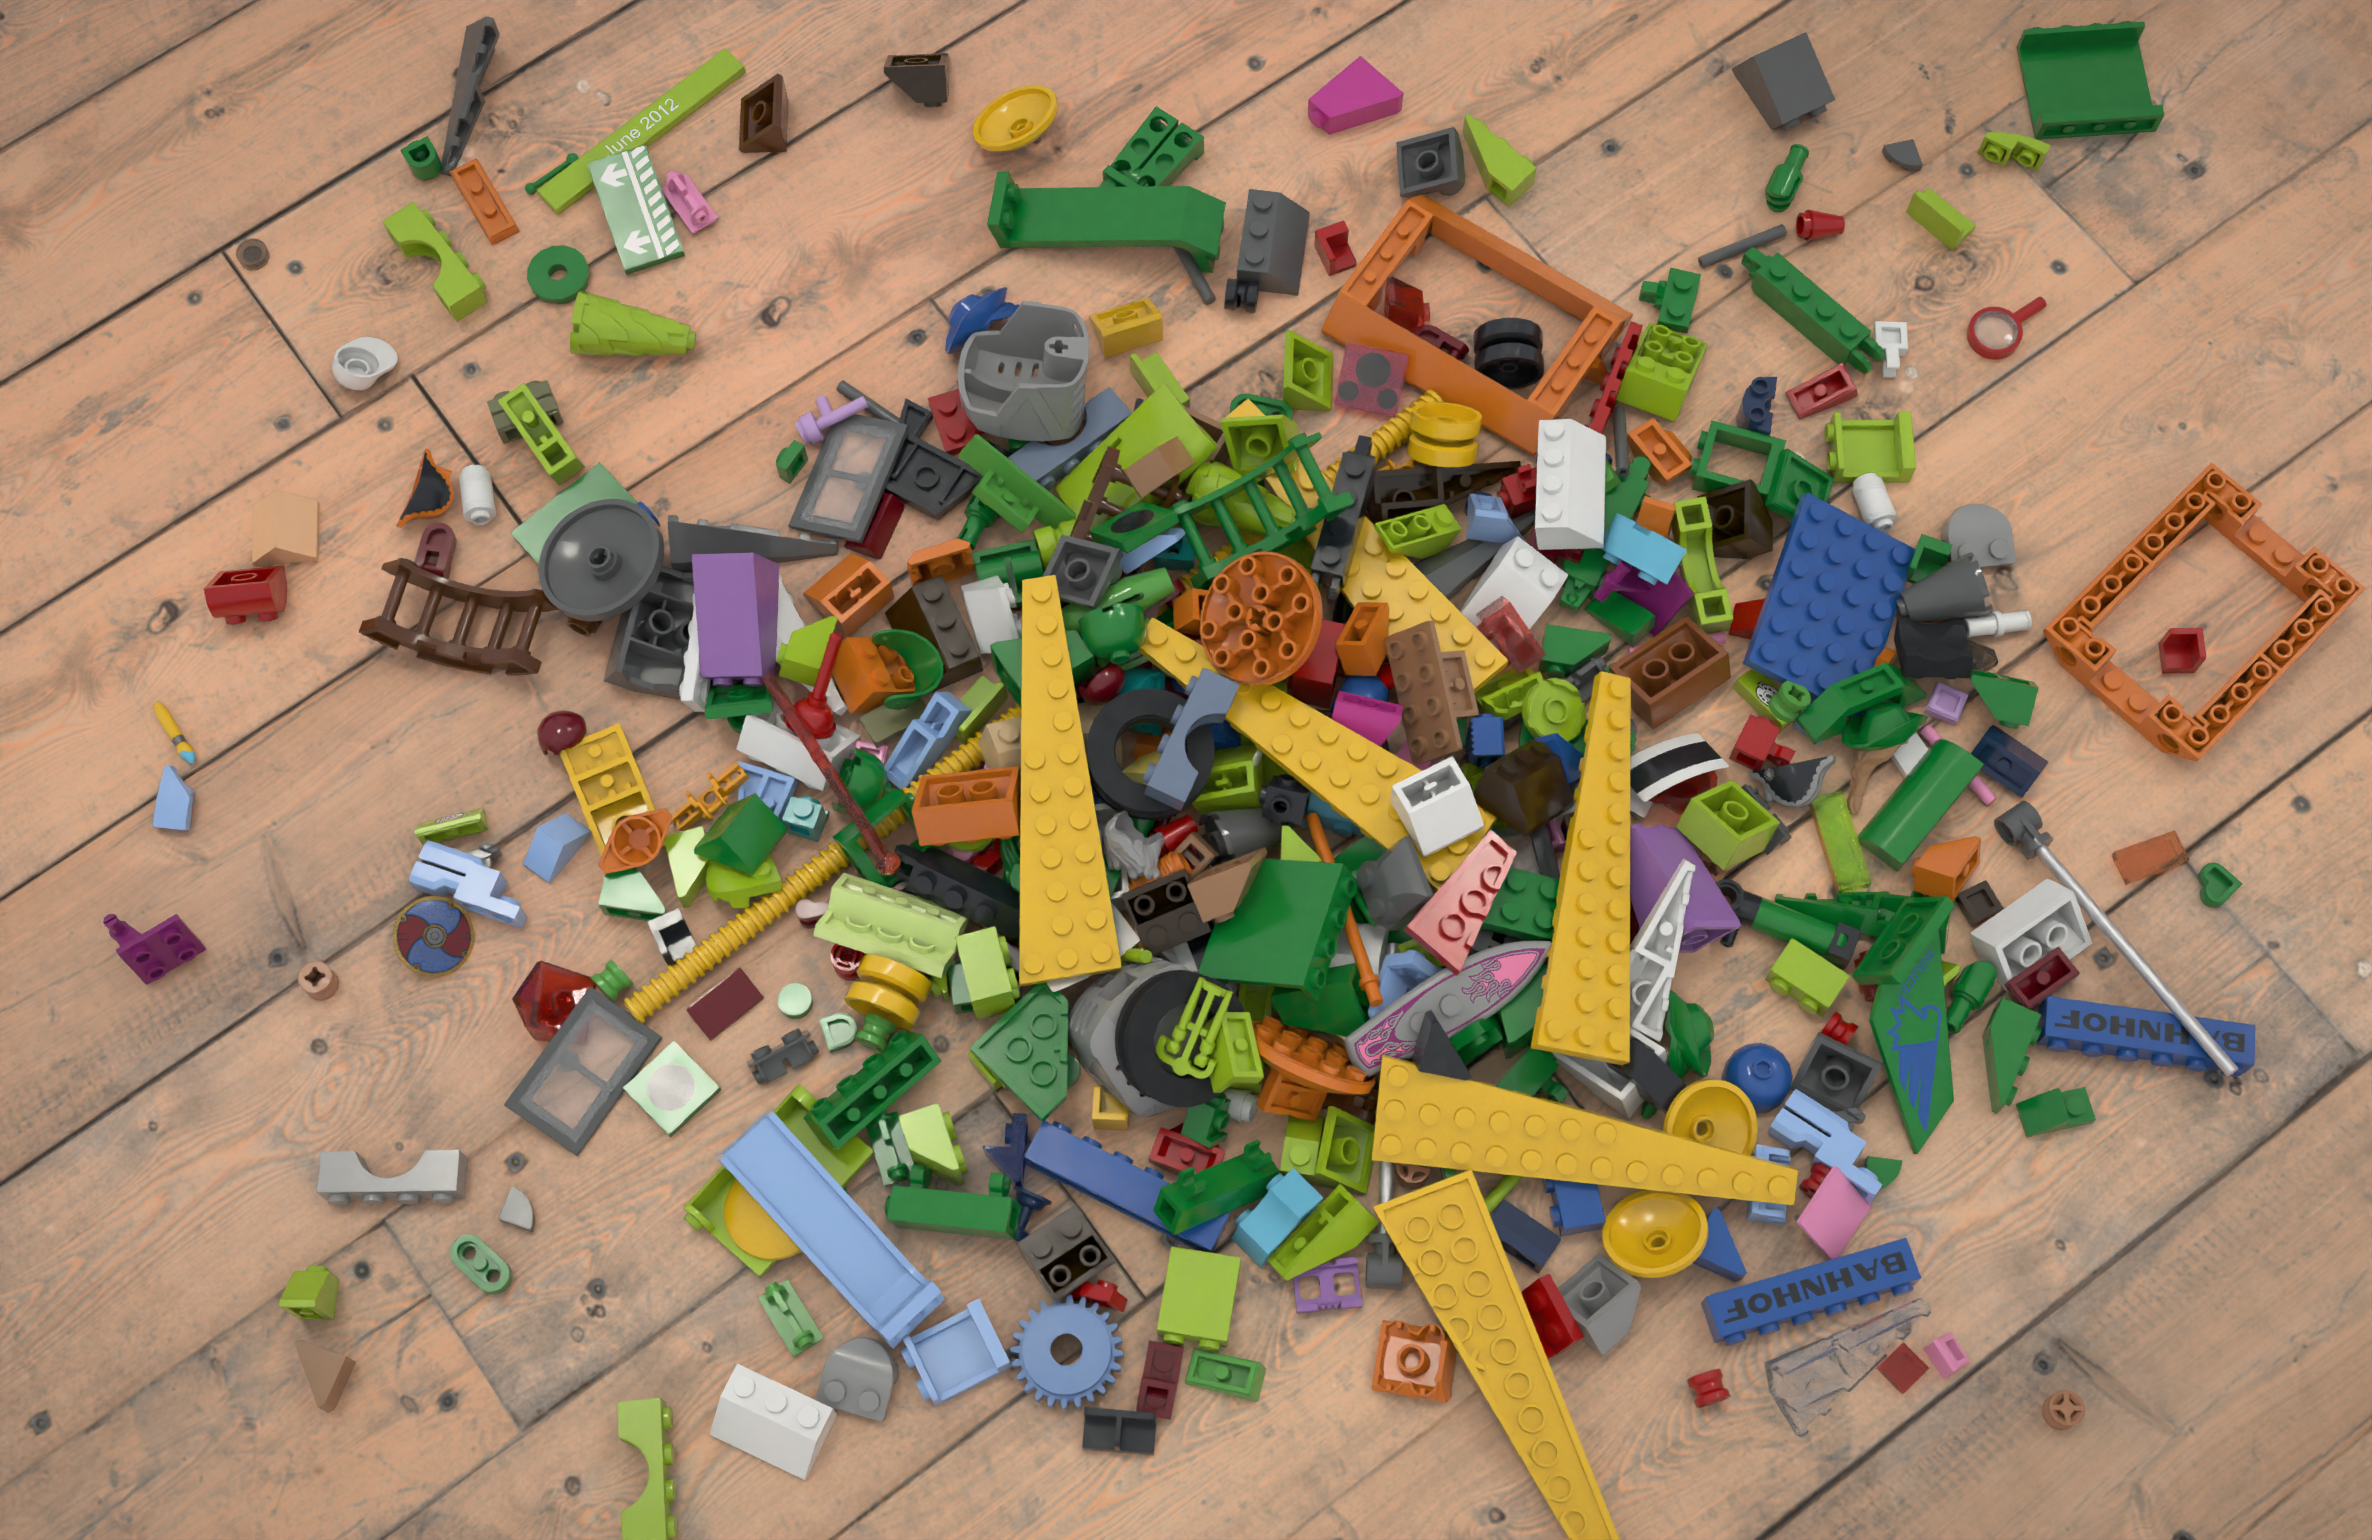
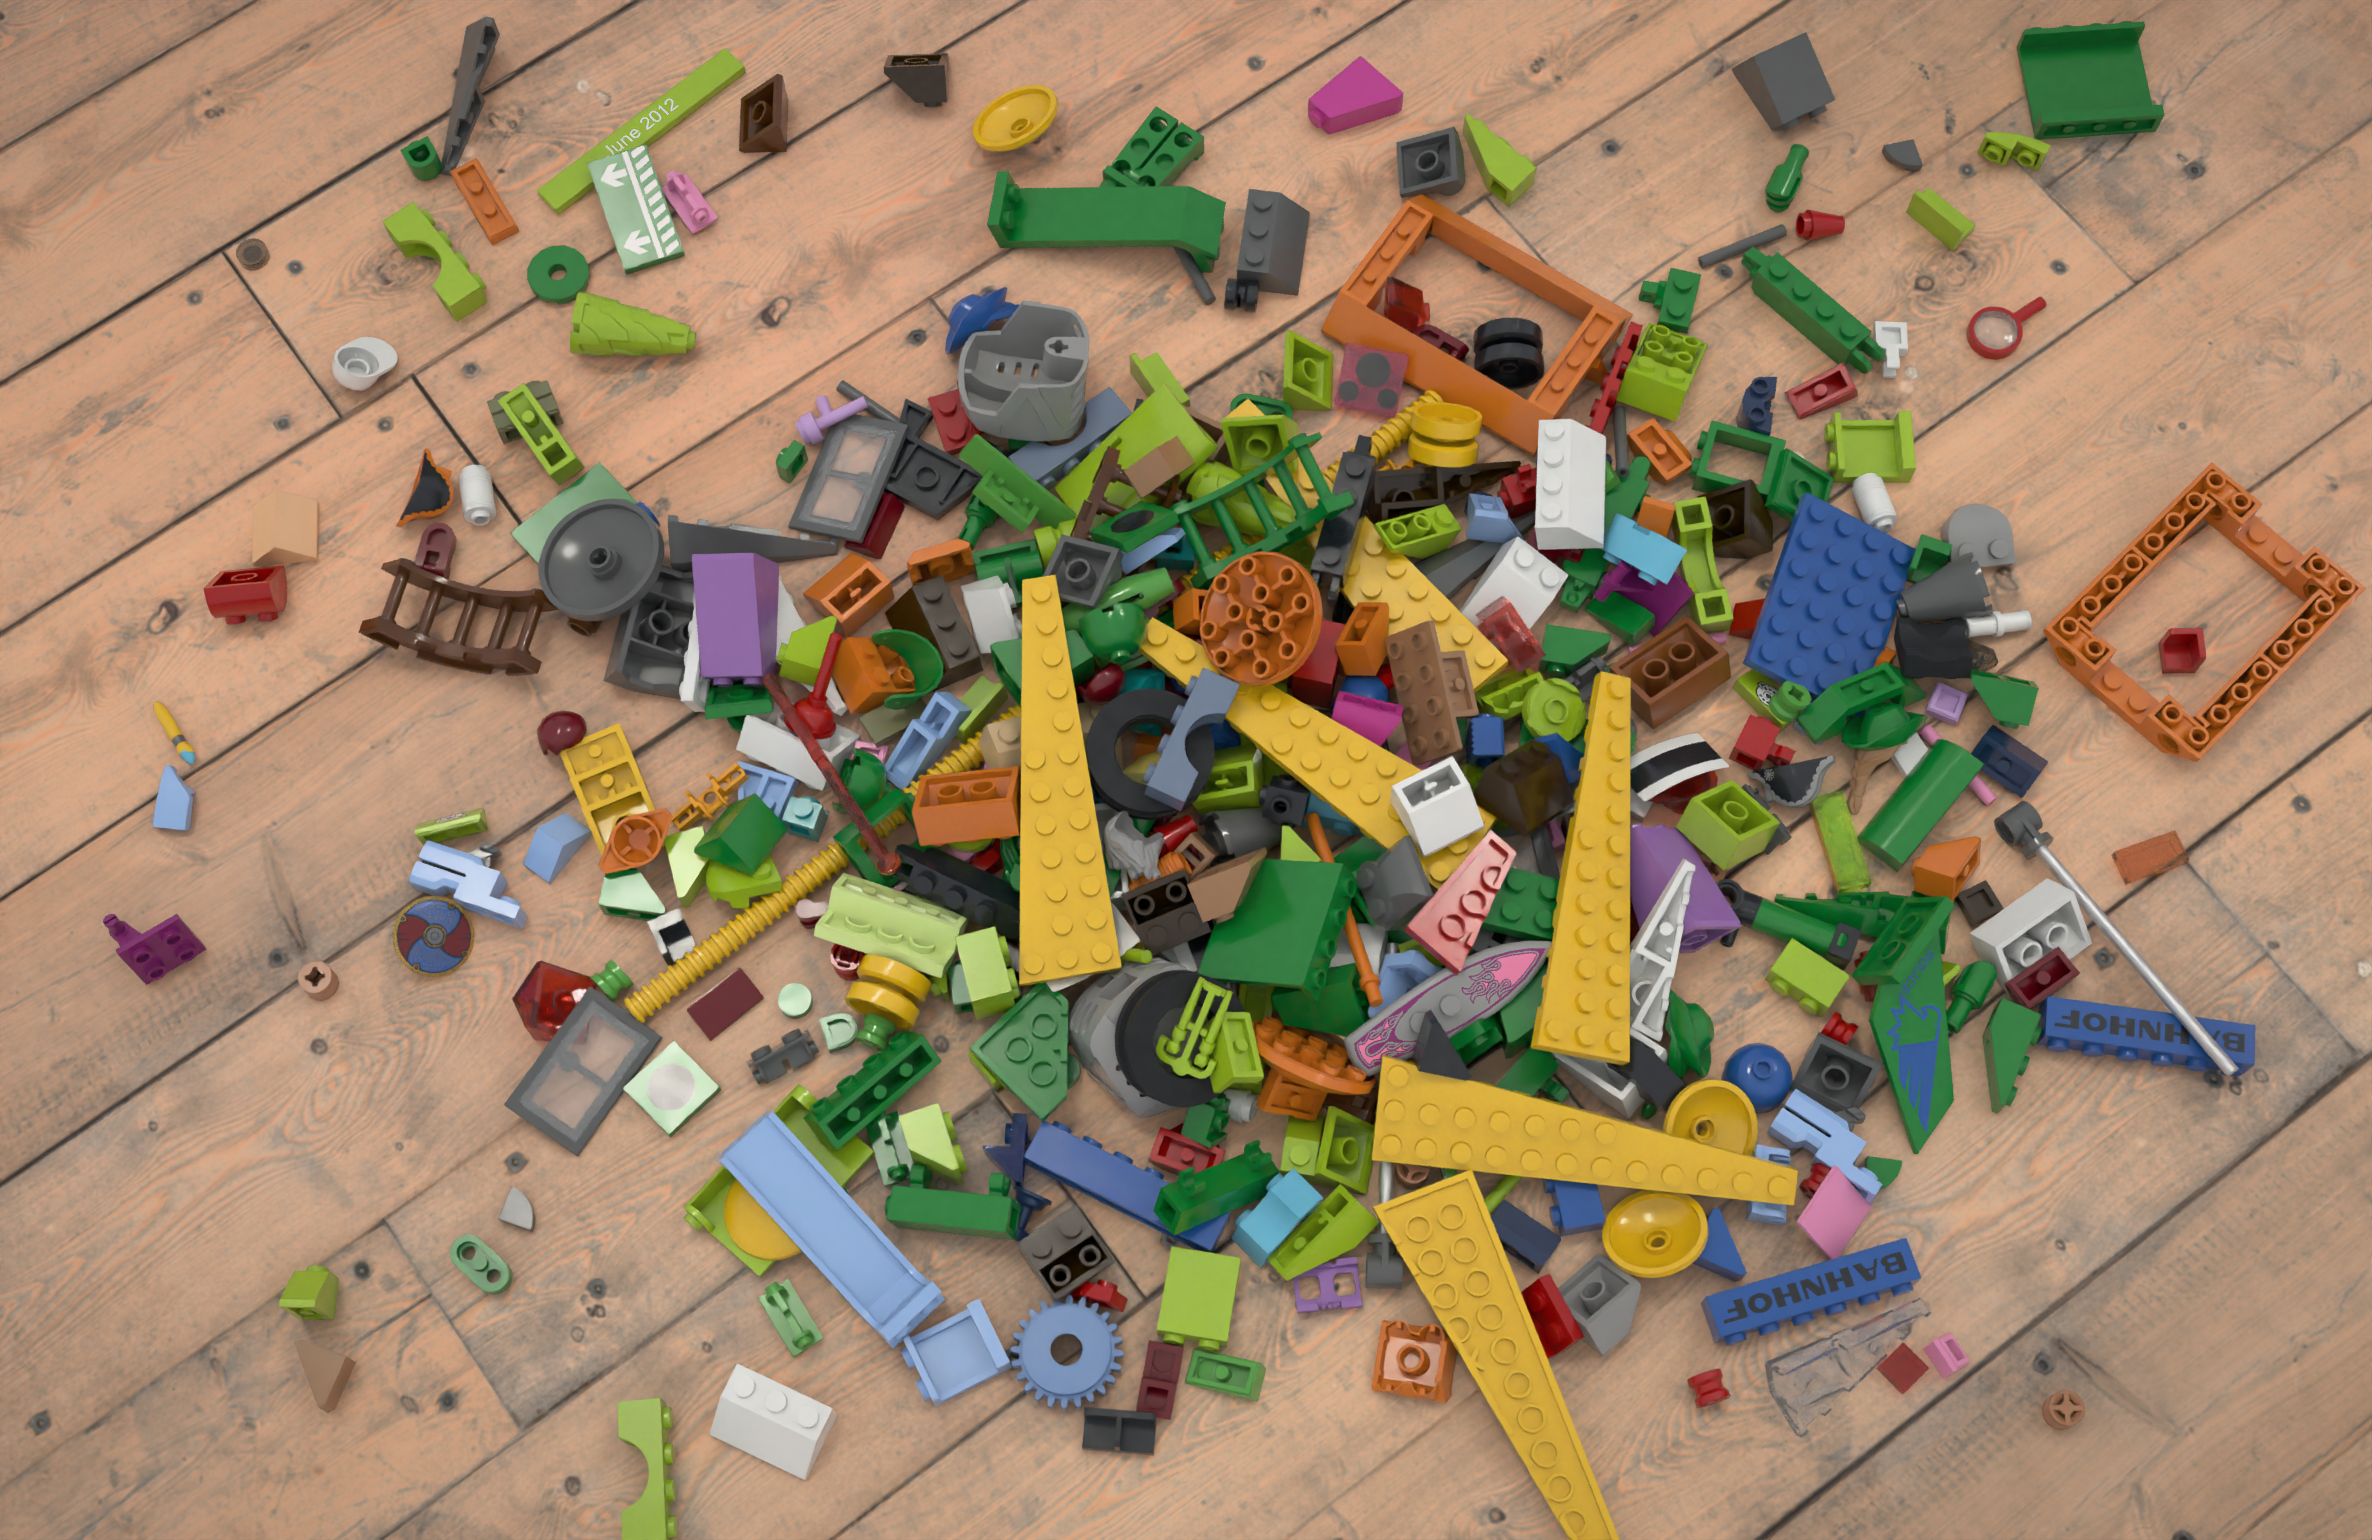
(436, 1176): light grey arch -> none
(531, 188): green hinge -> none
(859, 1378): light grey slope -> none
(1108, 1112): yellow panel -> none
(1127, 327): yellow slope -> none
(1333, 248): red panel -> none
(2055, 1111): green slope -> none
(2216, 884): green tile -> none

